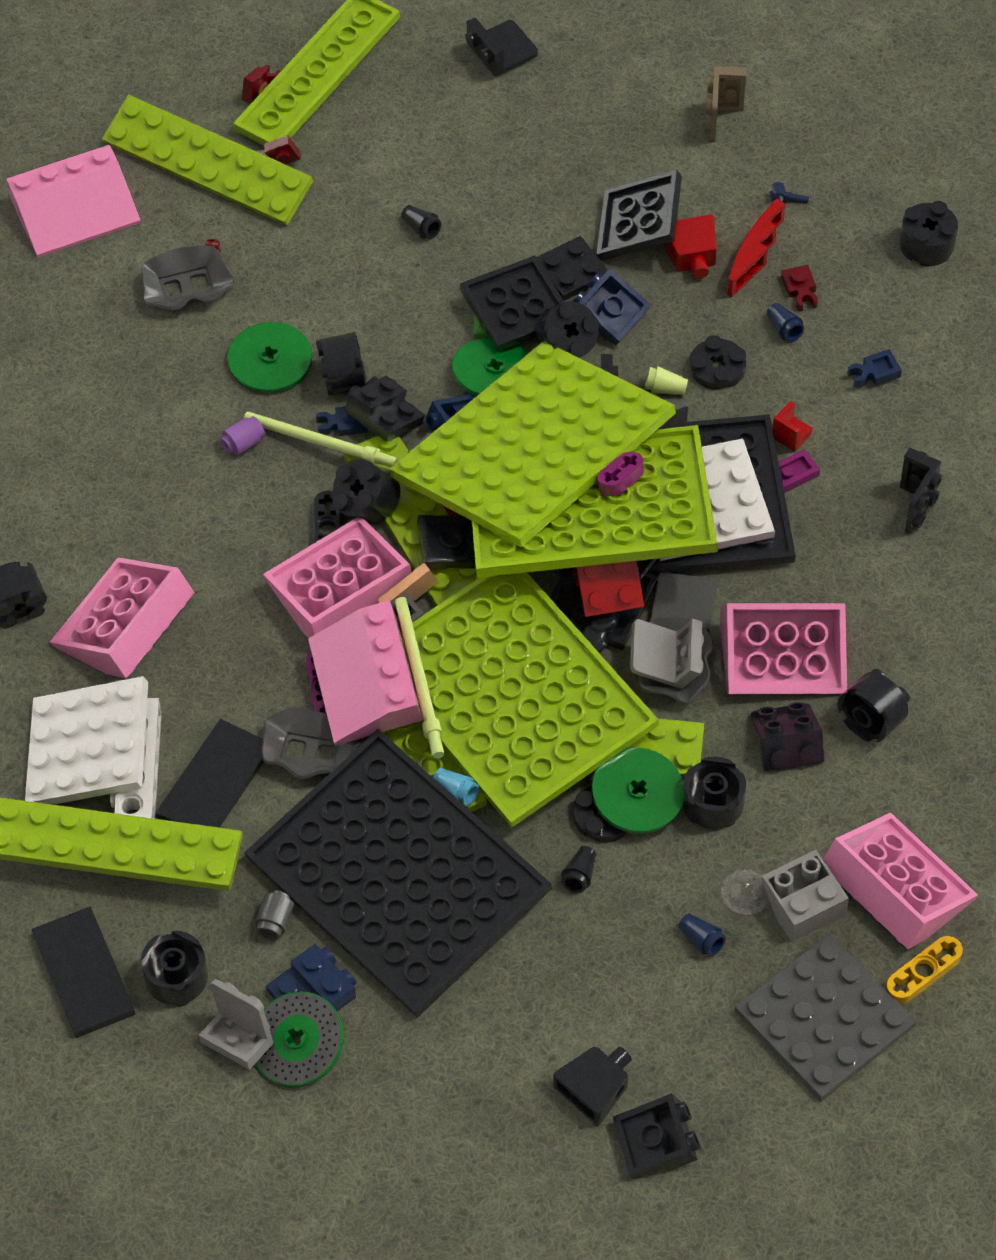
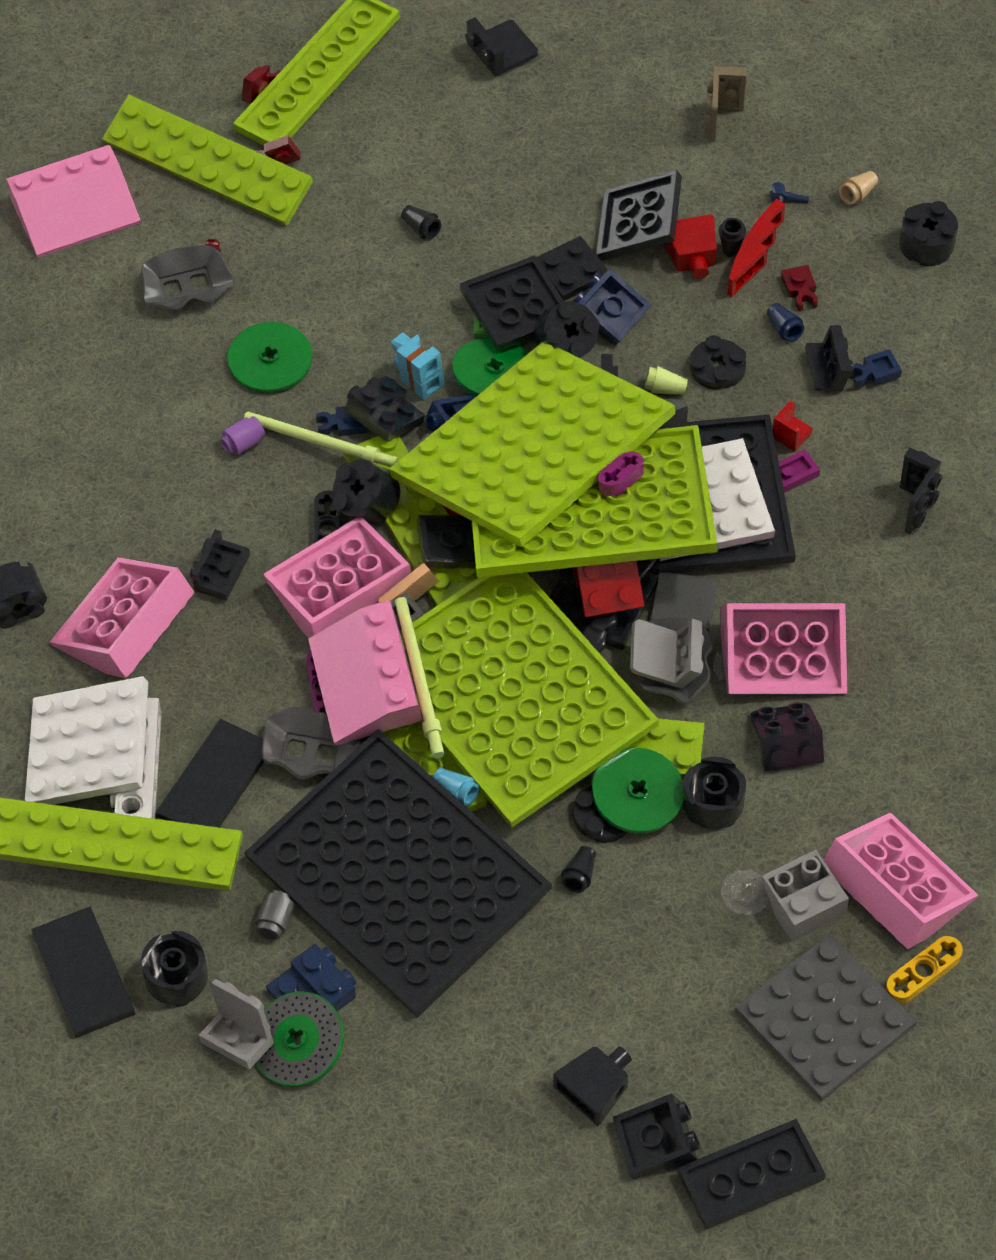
(218, 566): none -> black bracket
(341, 363): black brick -> none
(418, 368): none -> medium azure hips
(702, 934): dark blue cone -> none
(732, 235): none -> black cone
(751, 1173): none -> black plate
(830, 361): none -> black bracket
(856, 188): none -> tan cone
(874, 706): black brick -> none

